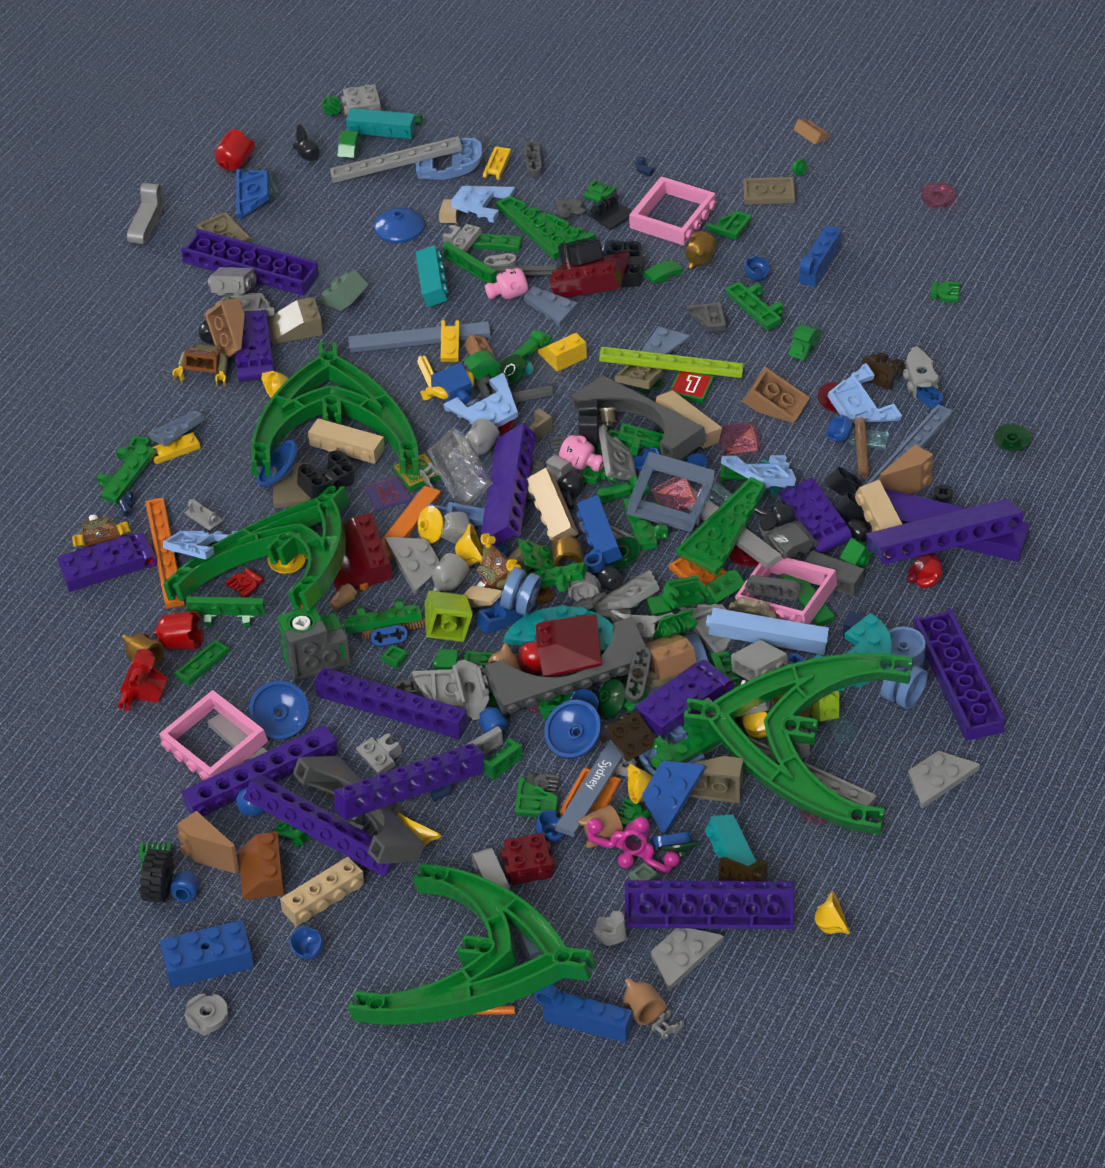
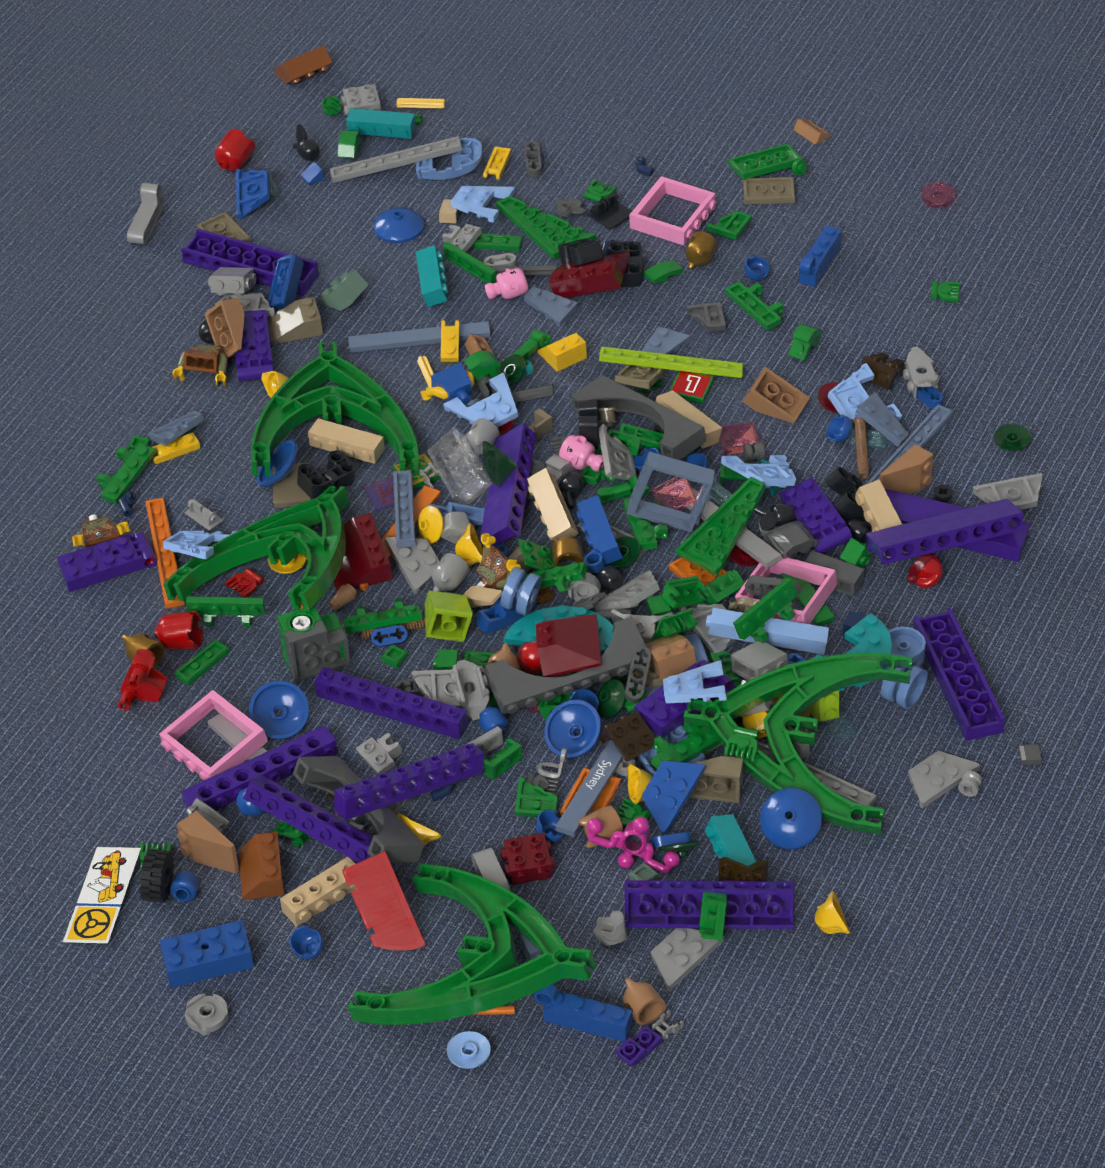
(102, 895): none -> sticker
(209, 814): none -> light grey hinge
(285, 281): none -> blue slope
(304, 65): none -> dark orange slope
(312, 174): none -> slope
(383, 904): none -> red piece
(404, 509): none -> sand blue tile
(420, 103): none -> yellow axle
(467, 1043): none -> light blue dish
(497, 464): none -> clear green slope
(552, 774): none -> light grey piece
(639, 1047): none -> dark purple slope
(689, 684): none -> light blue wing
(712, 915): none -> green hinge
(744, 740): none -> green piece
(754, 452): none -> dark grey wheel
(764, 161): none -> green tile
(776, 601): none -> green hinge
(792, 832): none -> blue dish
(882, 419): none -> sand blue wing
(970, 783): none -> light grey wheel
(1020, 491): none -> light grey wing
(1029, 754): none -> dark grey tile

